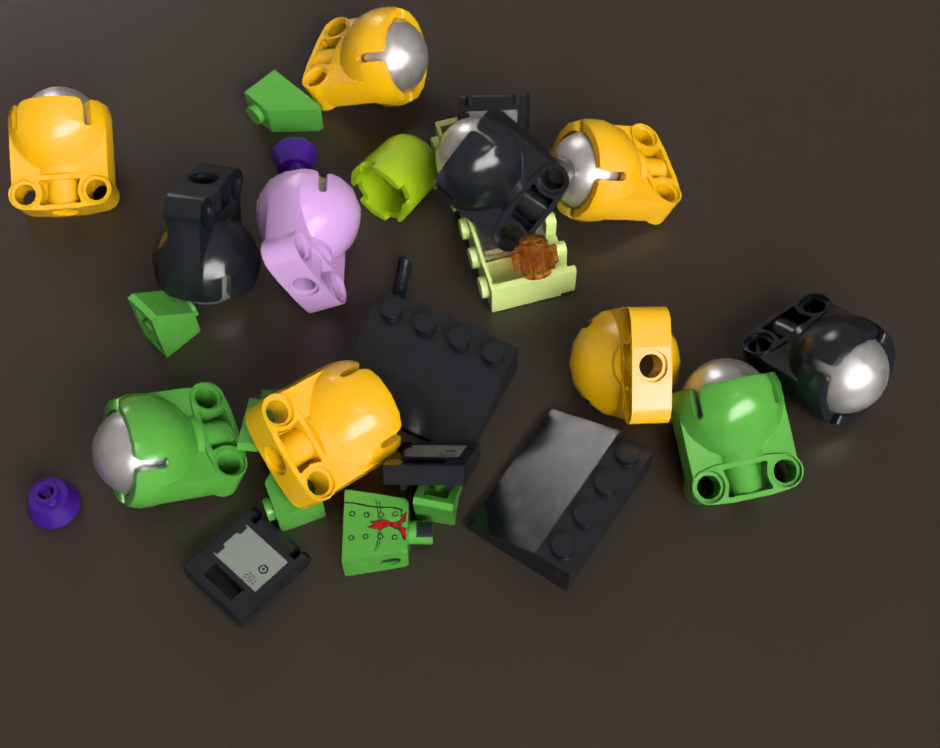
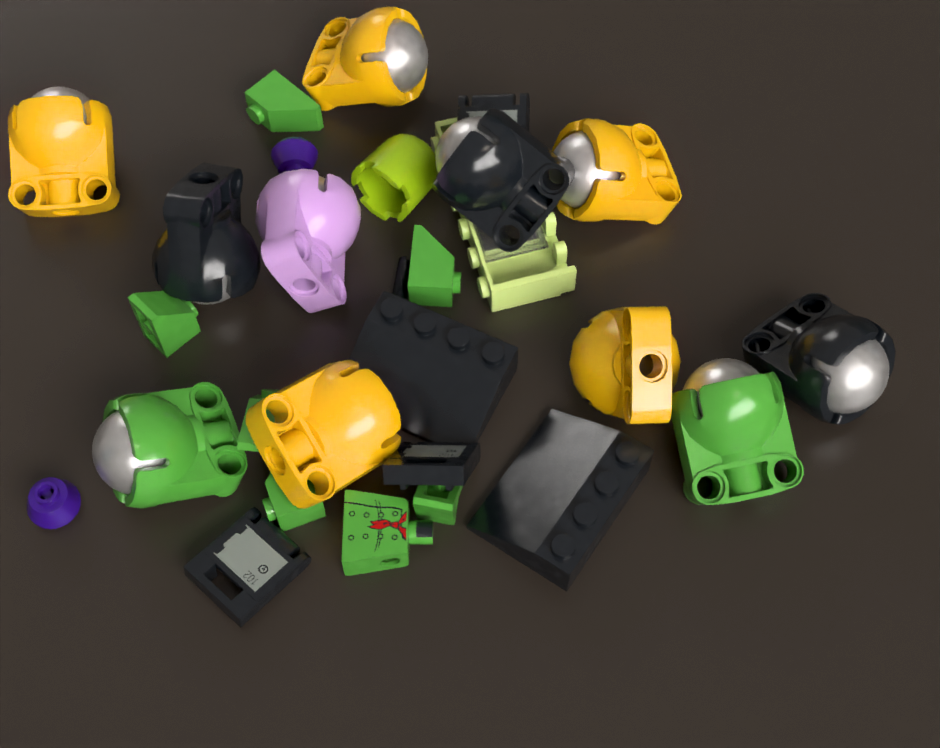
(431, 271): none -> bright green slope
(534, 257): clear orange gear -> none

